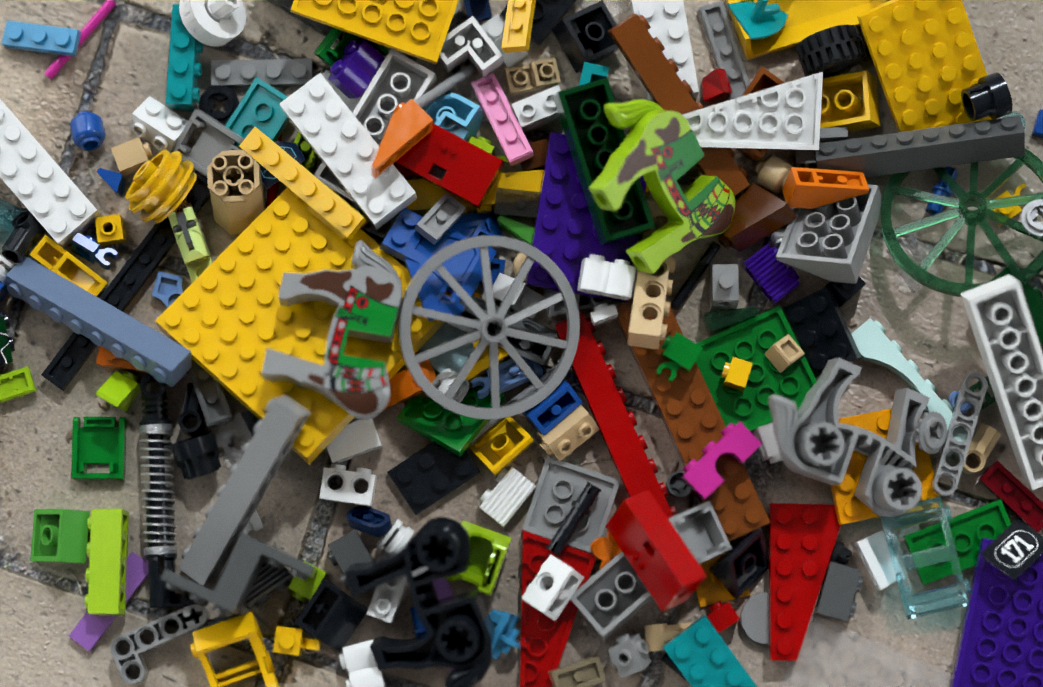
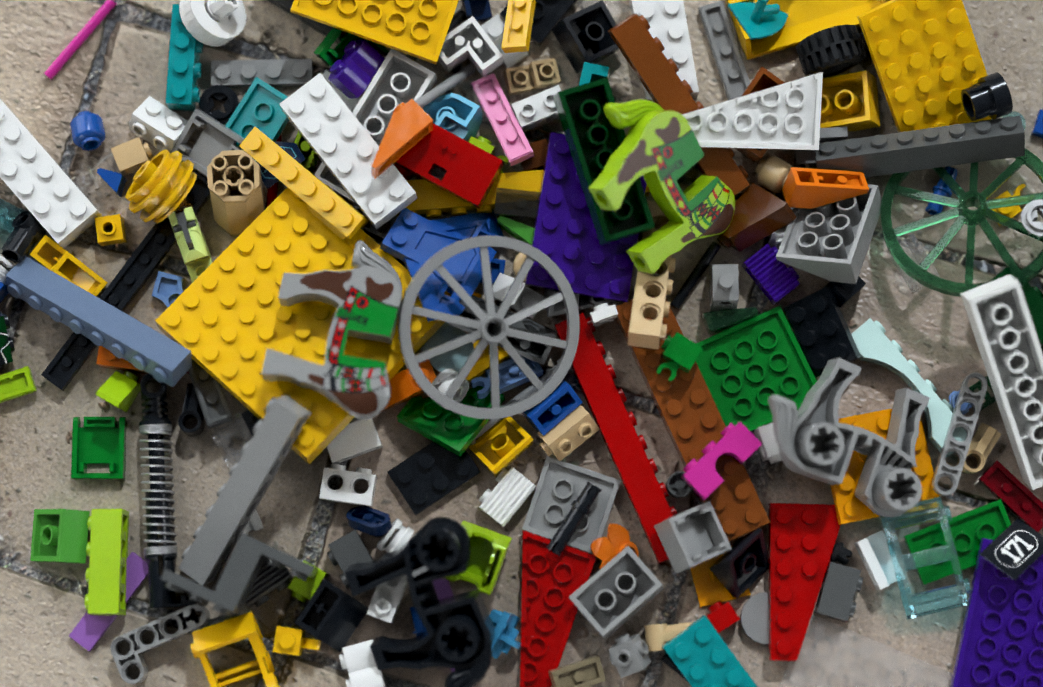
(41, 38): dark azure plate -> none
(89, 249): plate -> none
(197, 455): black piece -> none
(440, 218): light grey plate -> none
(554, 599): white brick -> none
(606, 278): white brick -> none
(655, 550): red brick -> none
(715, 85): red slope -> none
(736, 373): yellow plate -> none
(784, 353): tan slope -> none
(938, 431): light grey gear -> none

